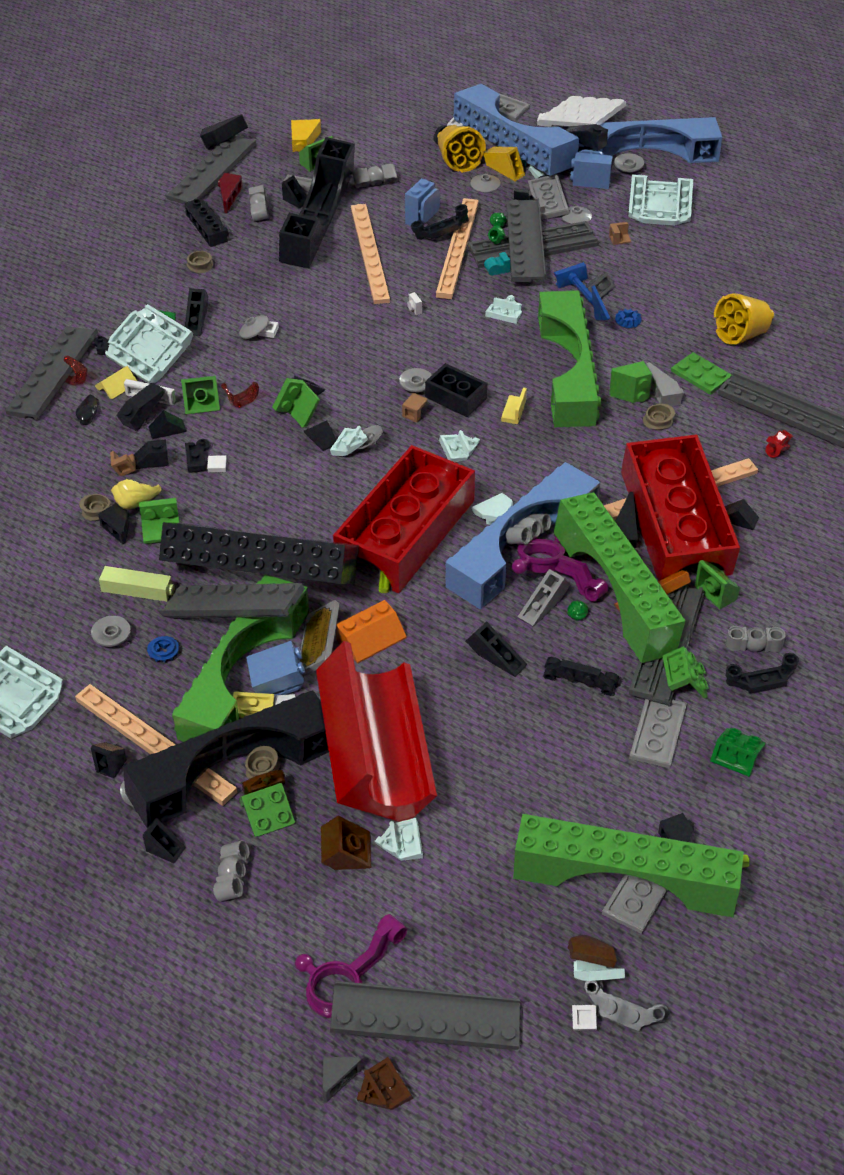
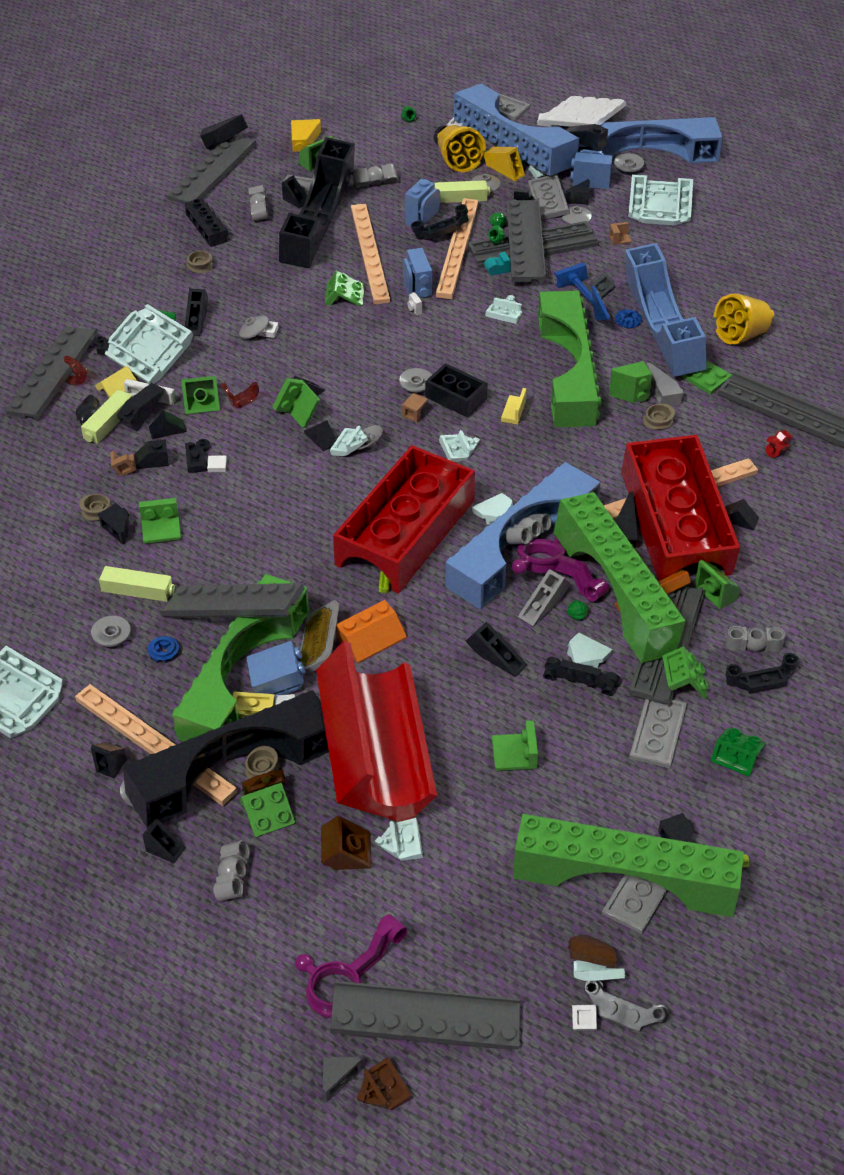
(104, 418): none -> yellowish green brick
(130, 493): light yellow hair -> none
(230, 187): dark red slope -> none
(259, 553): black arch -> none
(343, 286): none -> bright green bracket
(408, 114): none -> green piece
(417, 273): none -> medium blue brick
(456, 191): none -> yellowish green brick
(516, 750): none -> bright green bracket
(578, 194): none -> black slope
(587, 651): none -> light aqua slope
(678, 339): none -> medium blue arch

